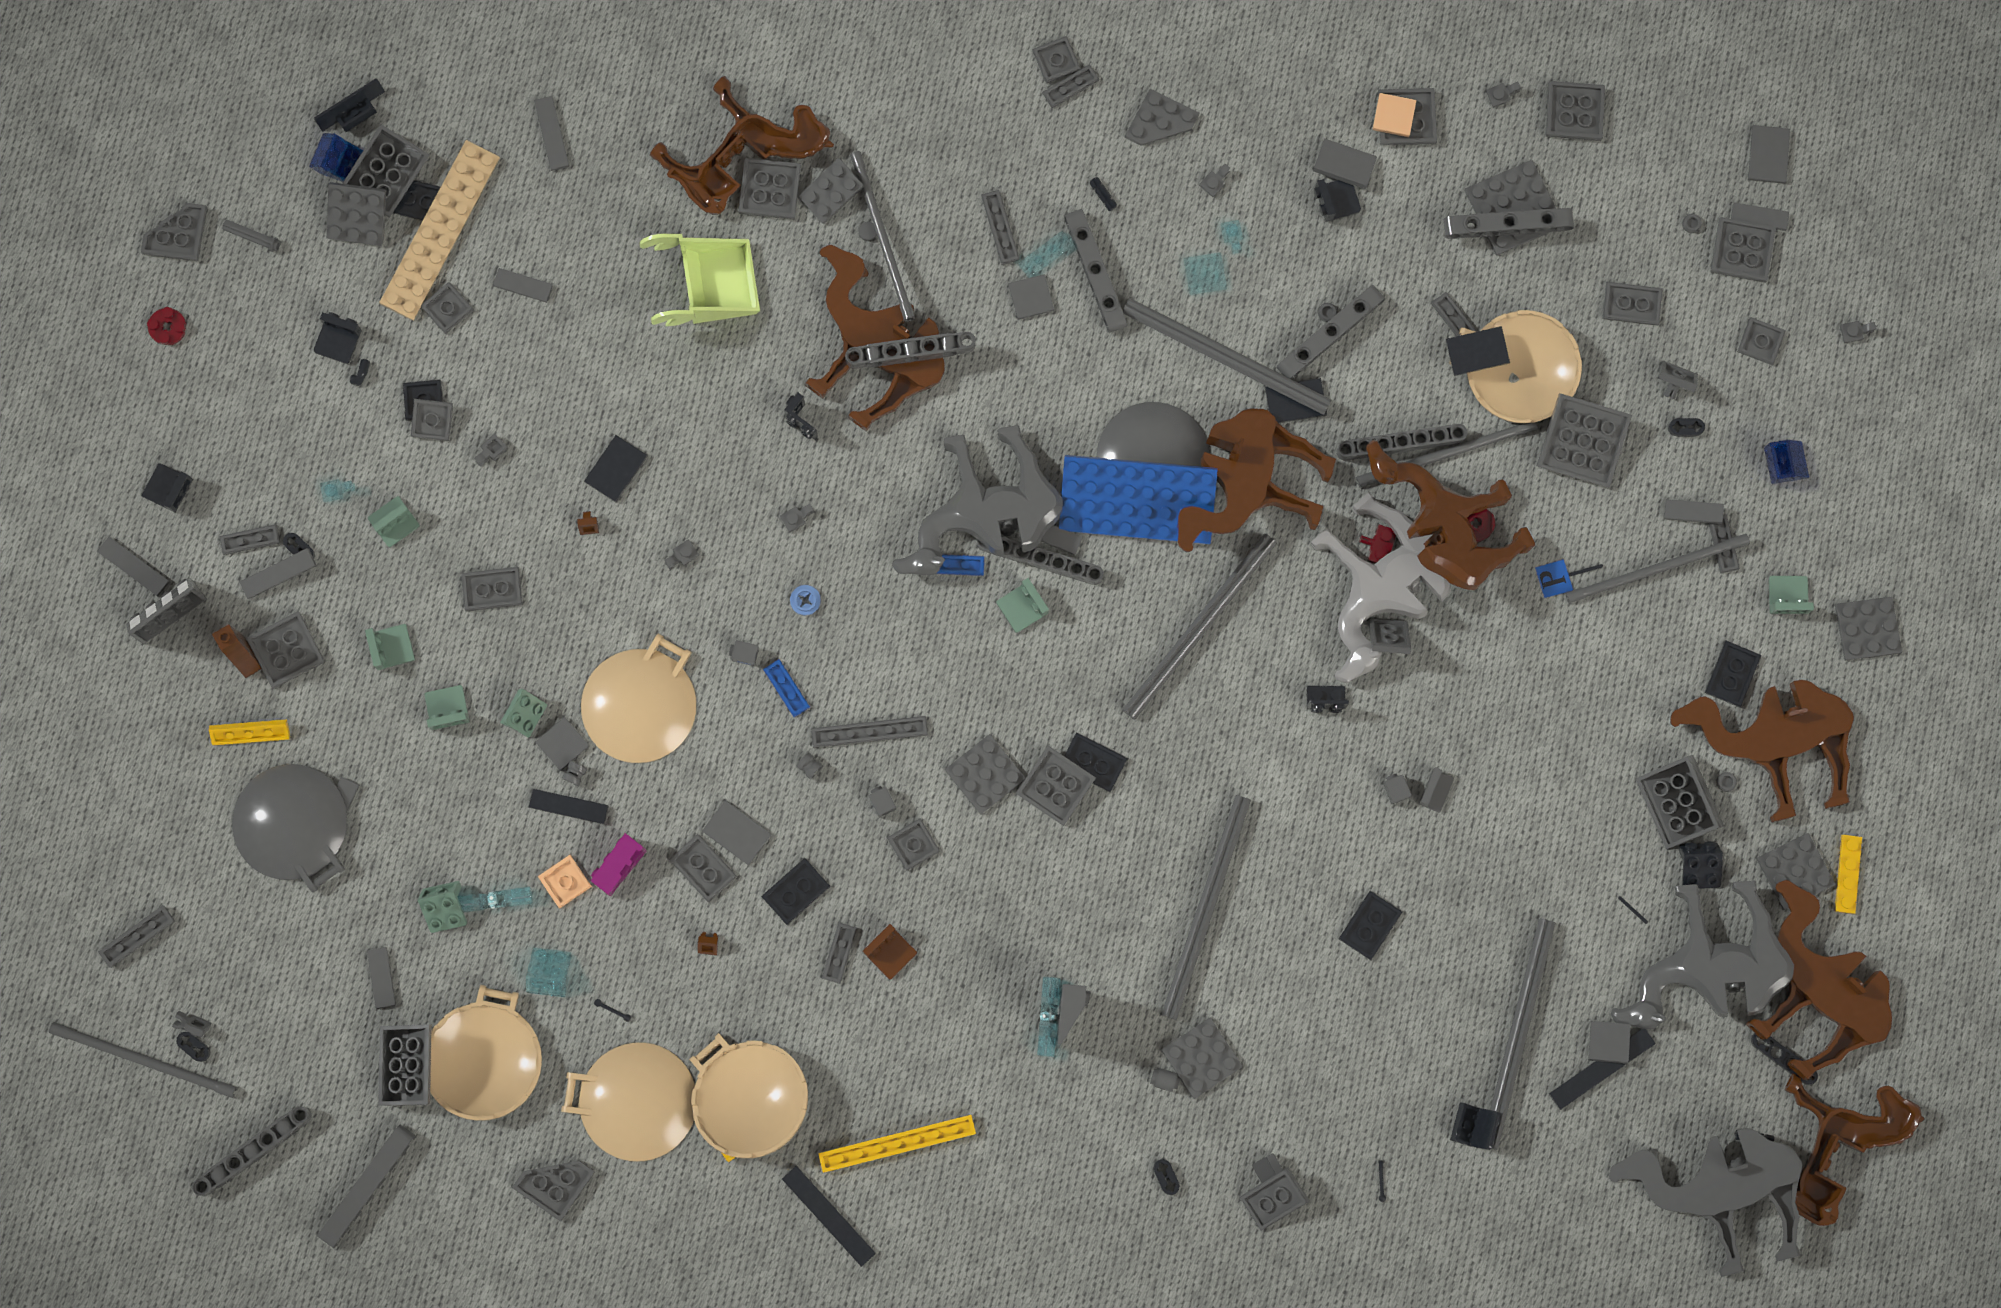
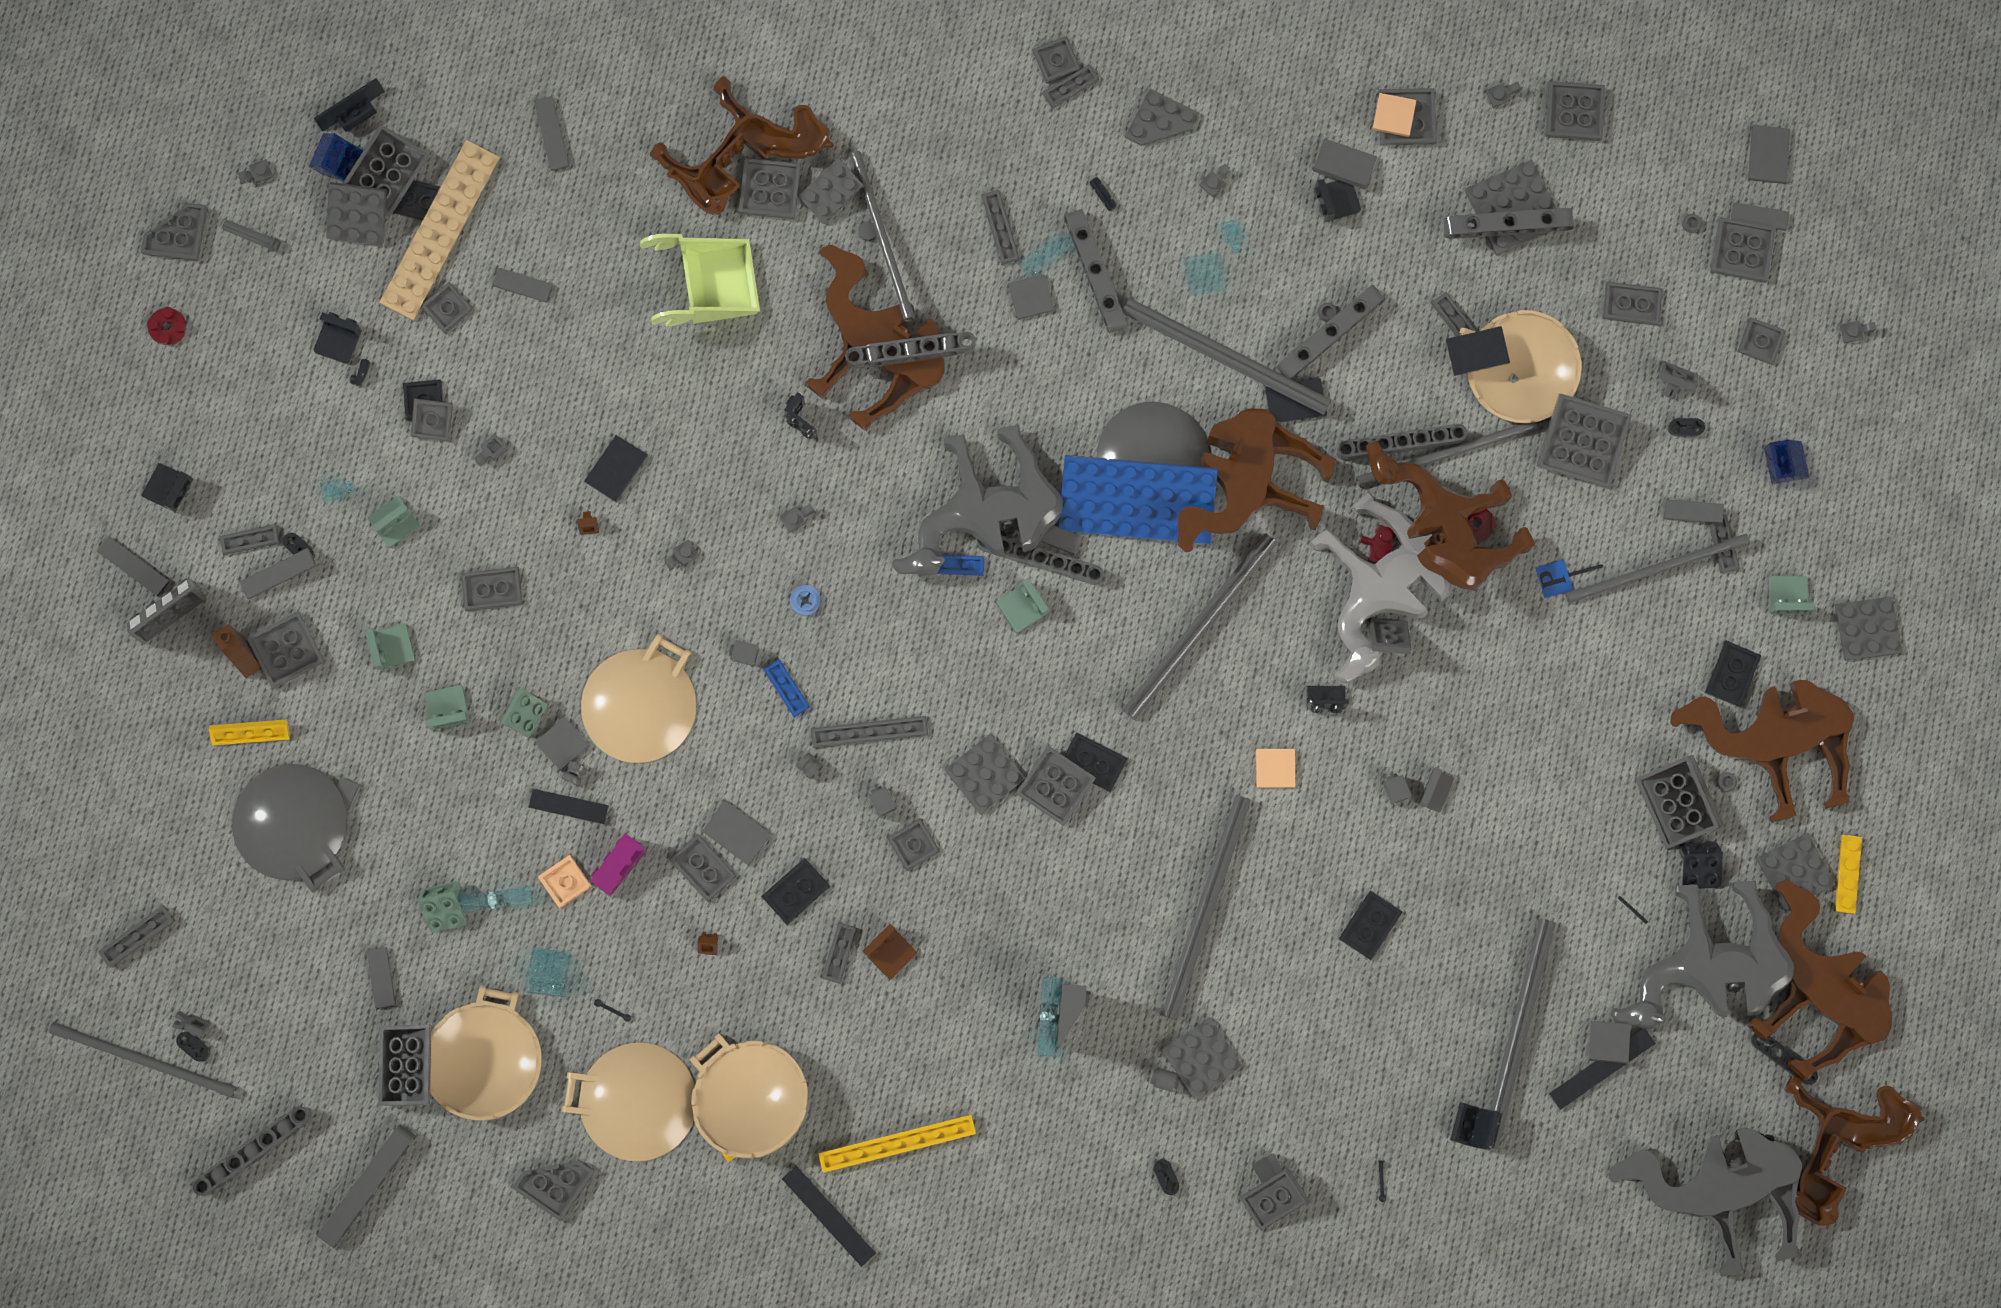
(258, 172): none -> dark grey plate
(1275, 768): none -> light nougat tile

